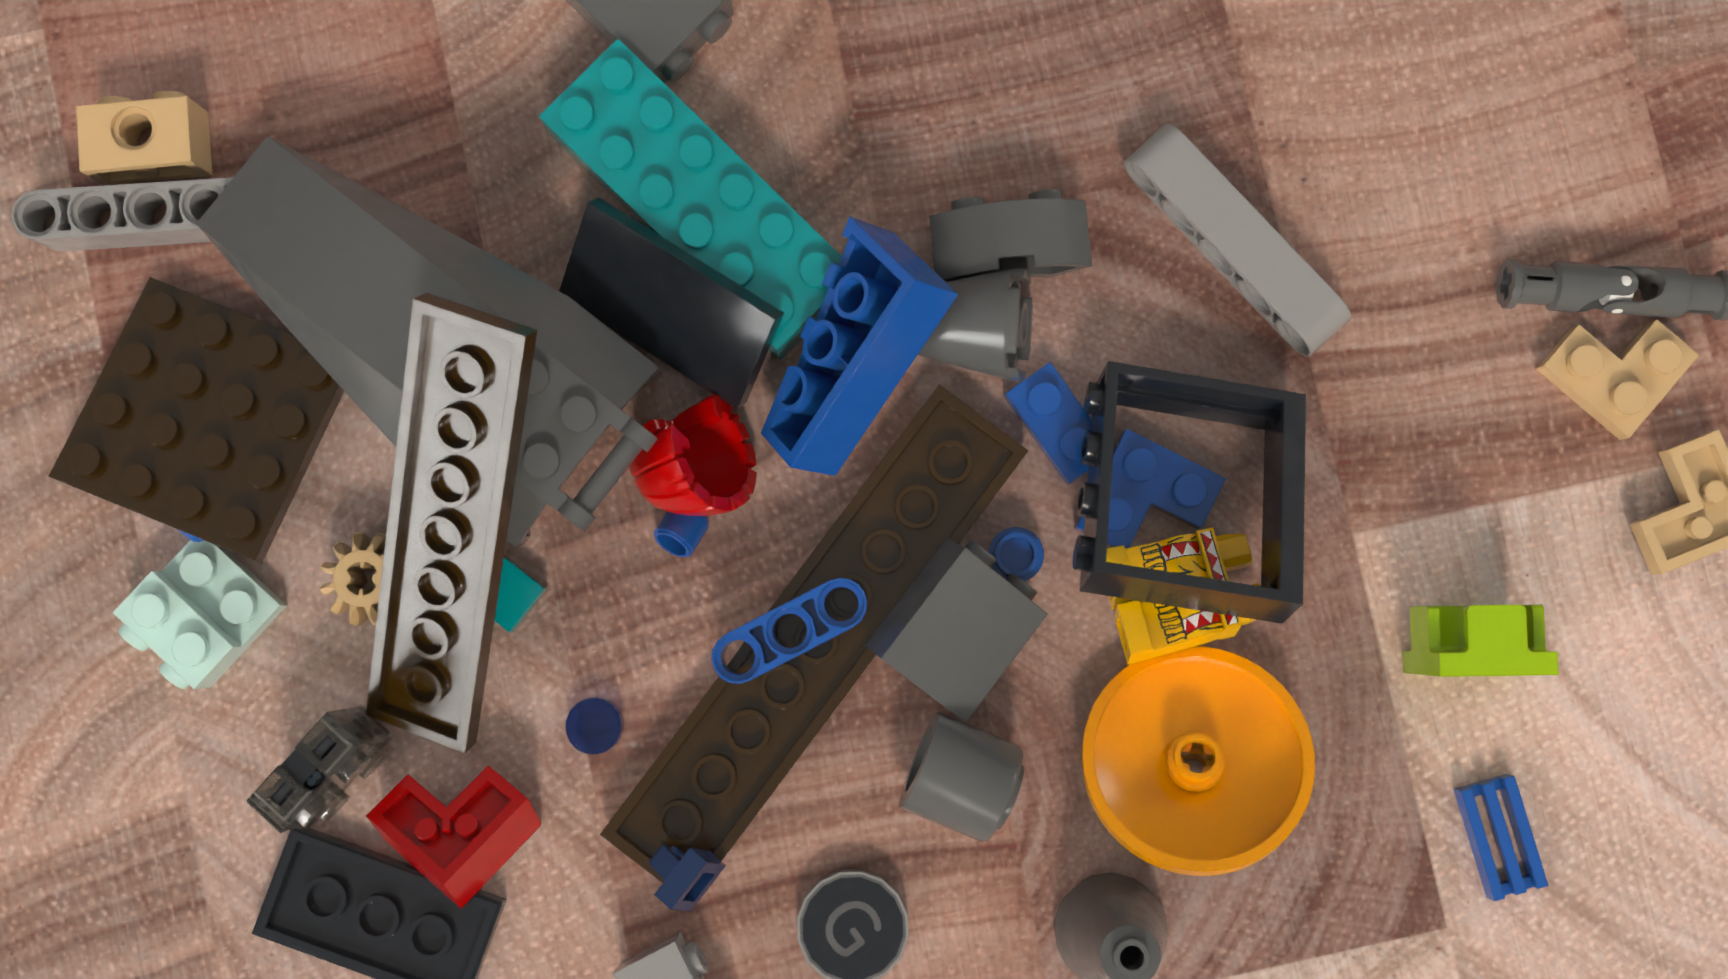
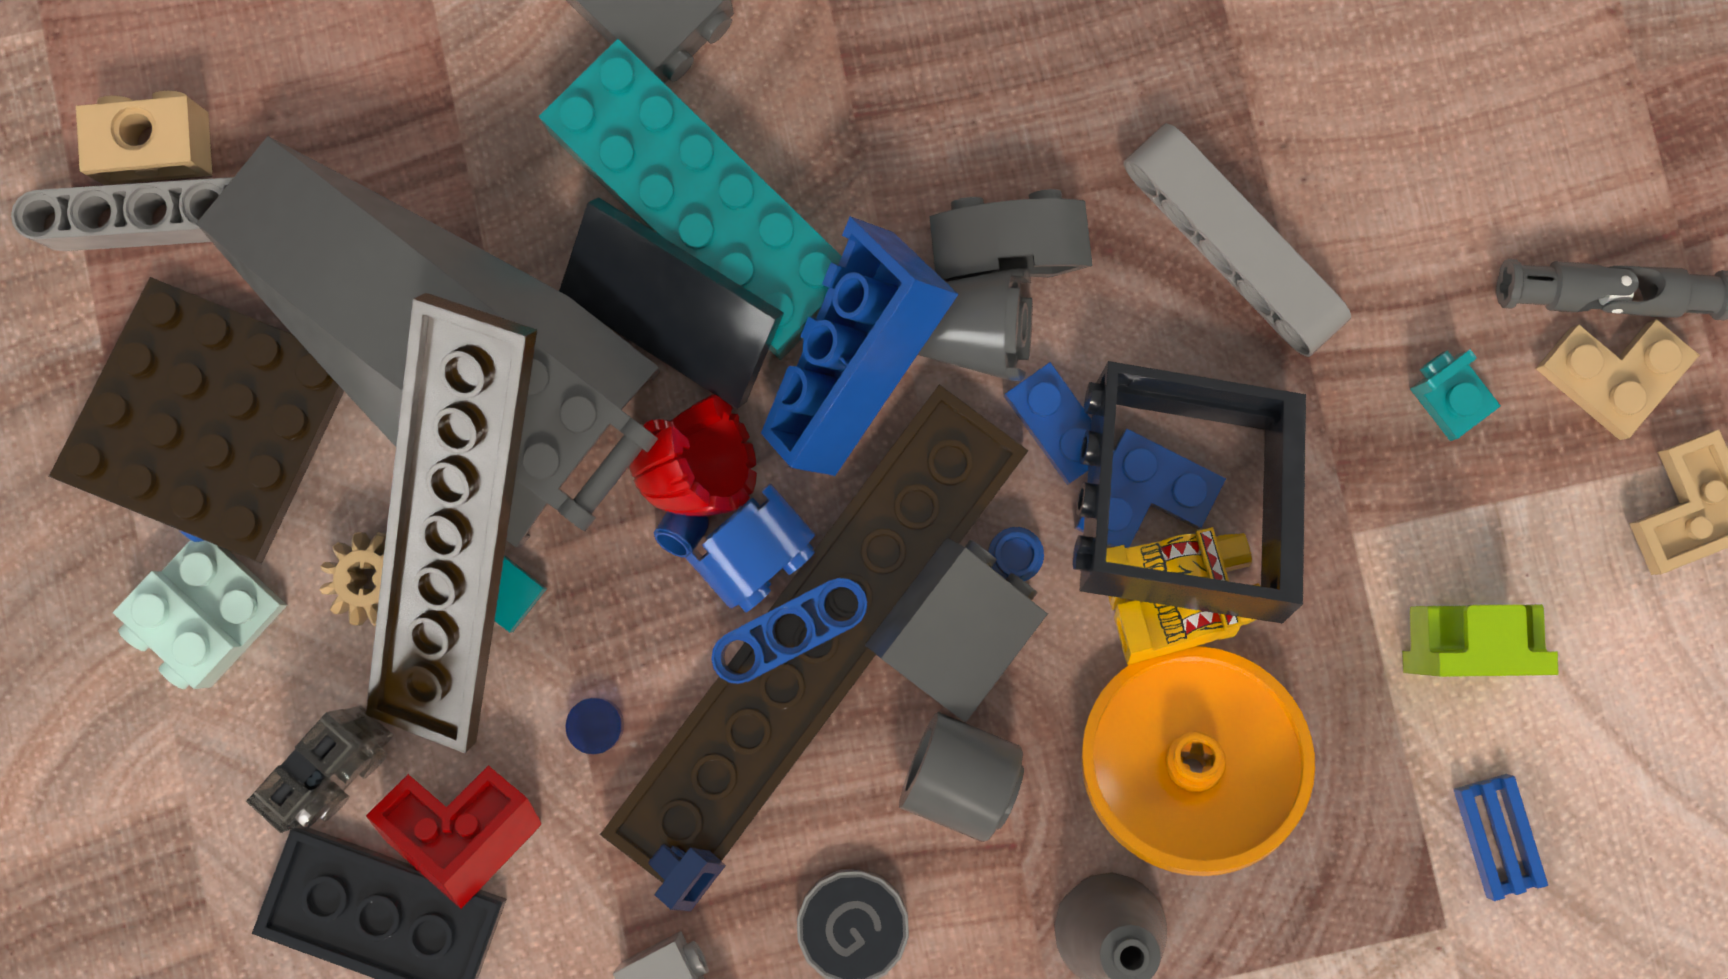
(753, 549): none -> blue brick
(1454, 393): none -> teal bracket

